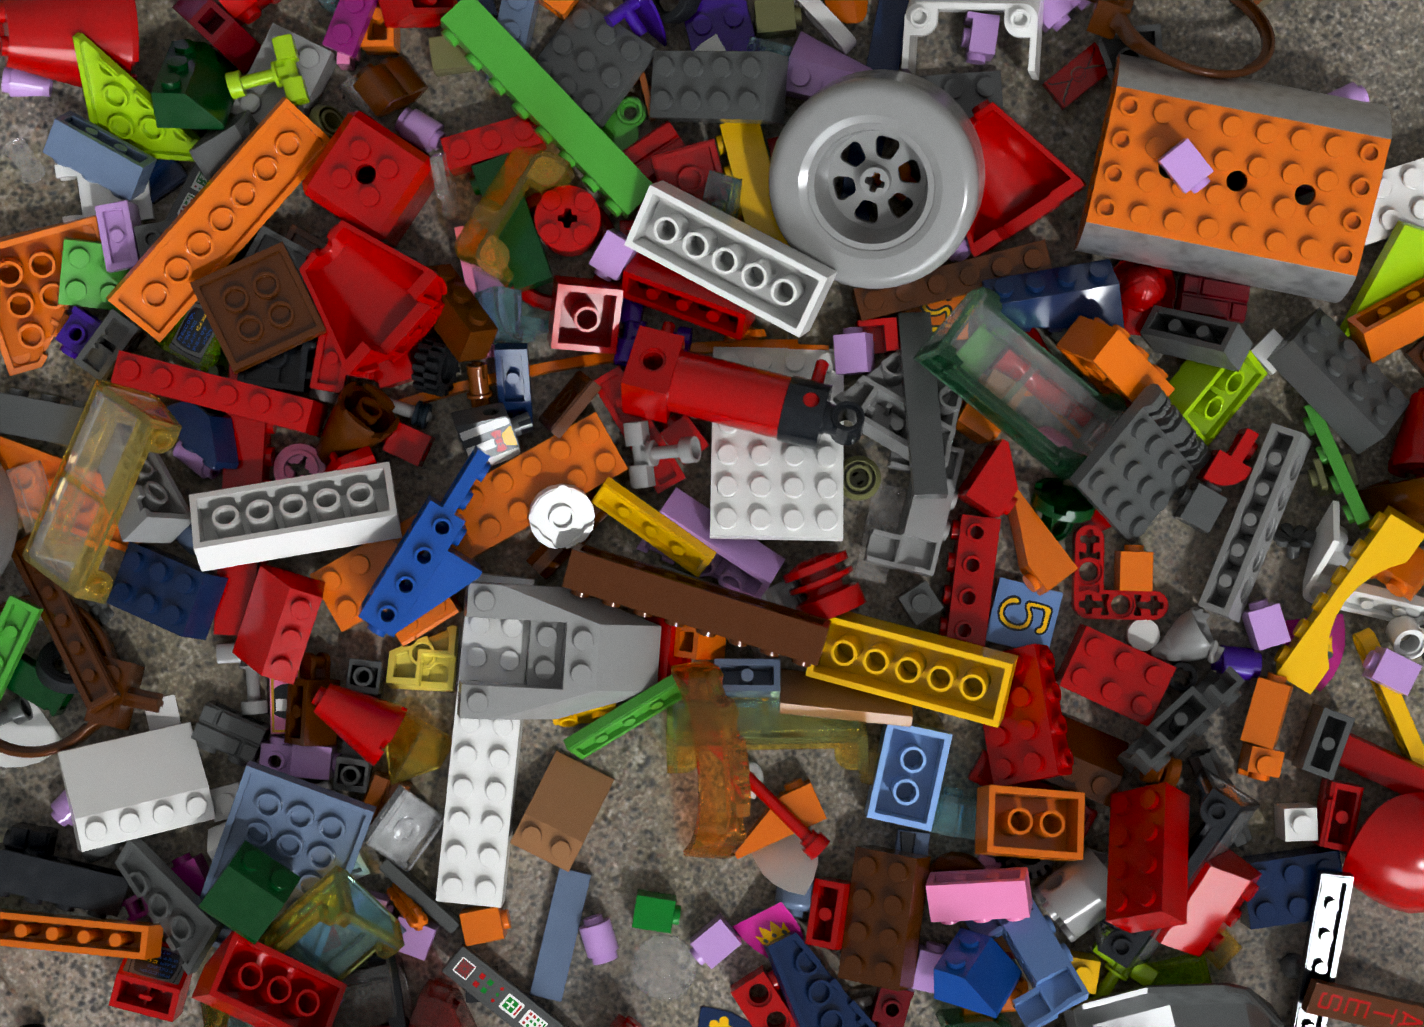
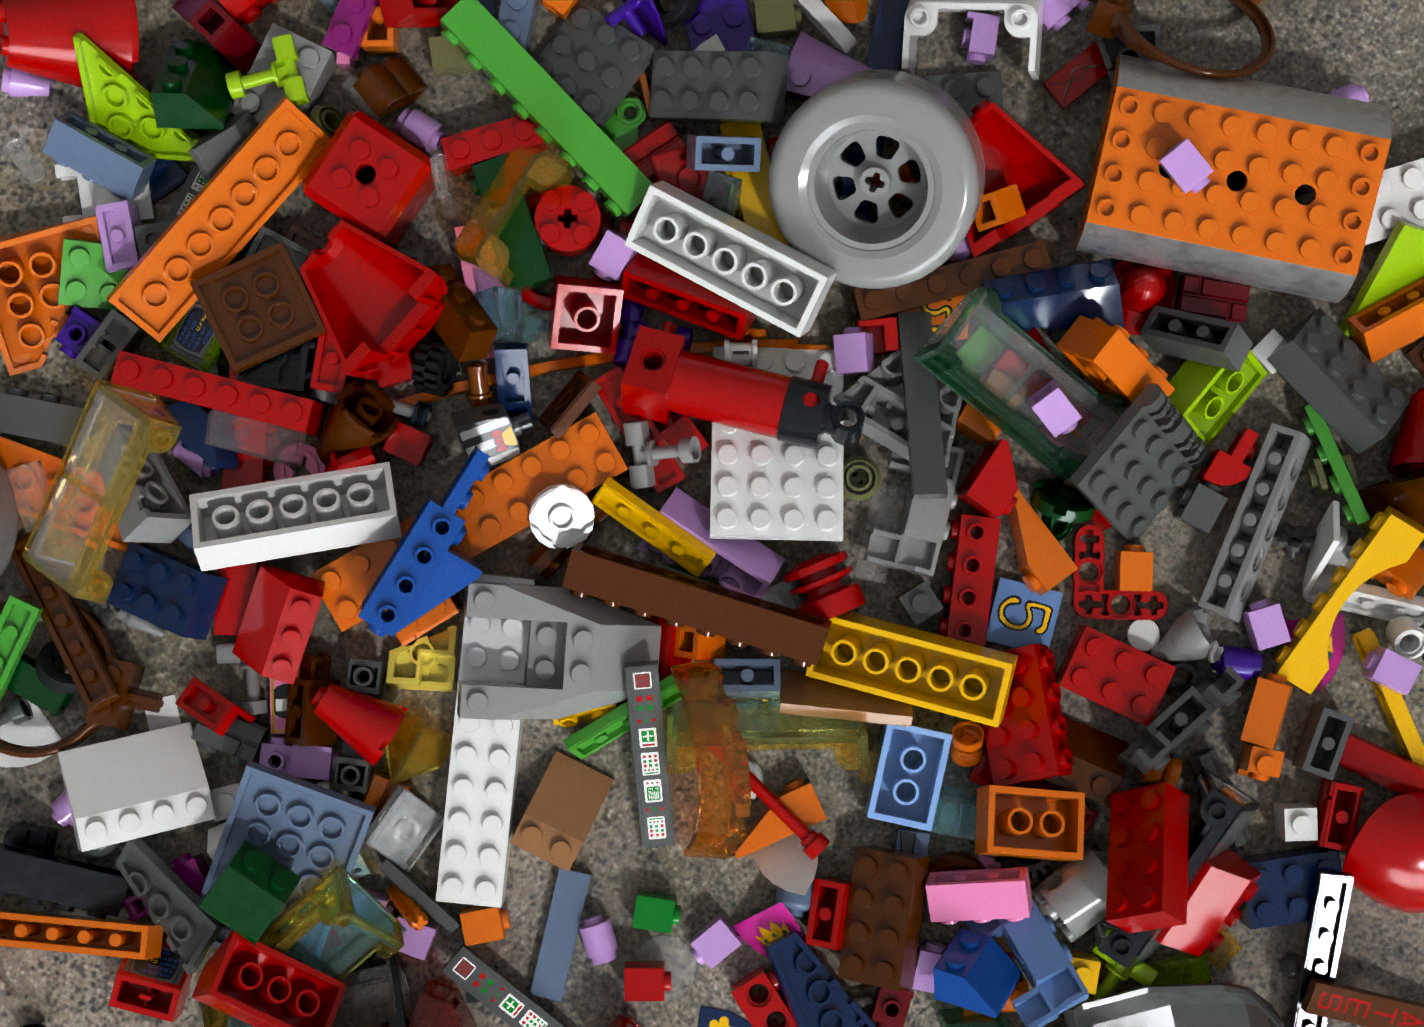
(138, 623): none -> light grey piece
(210, 707): none -> red panel
(255, 438): none -> clear tile
(646, 981): none -> red brick
(649, 753): none -> dark grey tile
(723, 153): none -> sand blue brick
(741, 347): none -> white bush
(966, 743): none -> orange wheel
(999, 208): none -> orange brick
(1055, 409): none -> lavender brick

